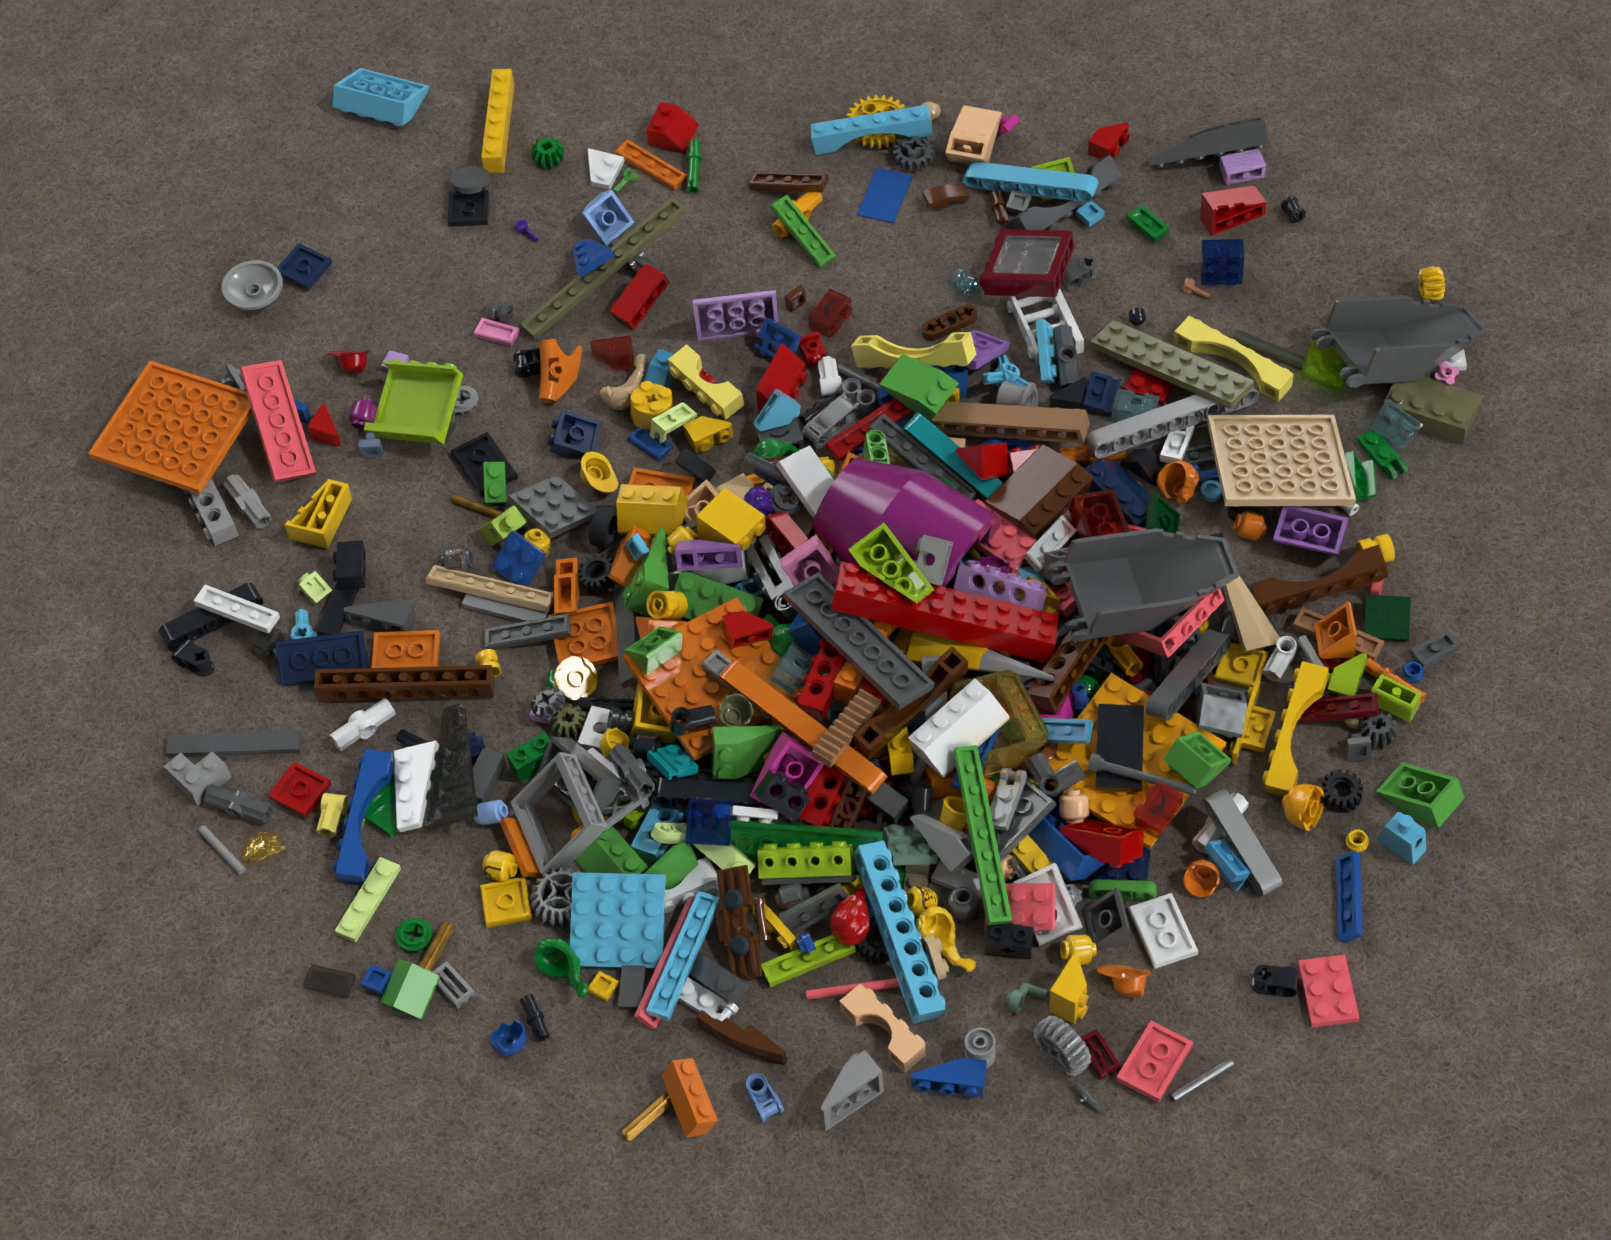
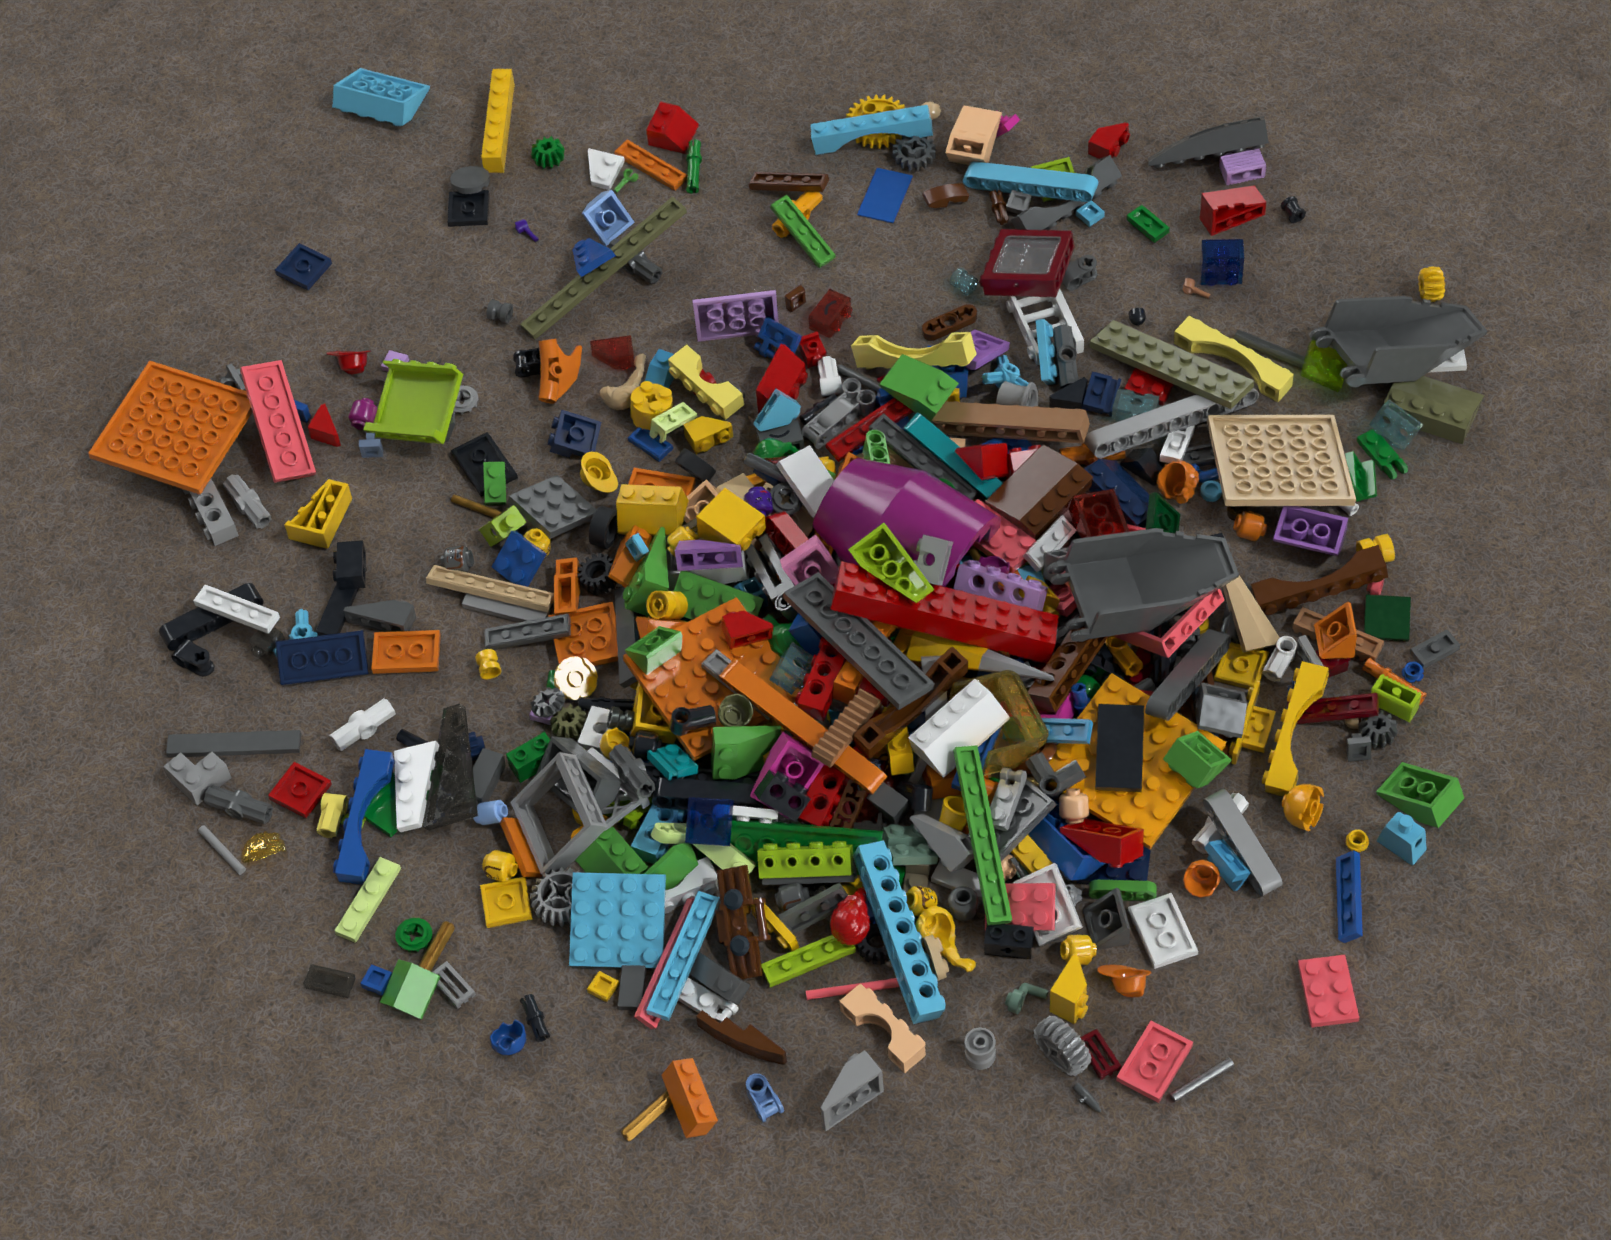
(252, 285): light grey dish -> none
(313, 587): yellowish green bracket -> none
(404, 683): reddish brown brick -> none
(496, 332): bright pink tile -> none
(559, 960): green hair -> none
(639, 296): red brick -> none
(805, 943): blue plate -> none
(958, 1076): blue slope -> none
(1097, 764): dark grey piece -> none
(1158, 809): clear red brick -> none
(1278, 980): black piece -> none
(1346, 780): black tyre -> none
(1347, 676): lime slope -> none
(1448, 379): bright pink plate -> none

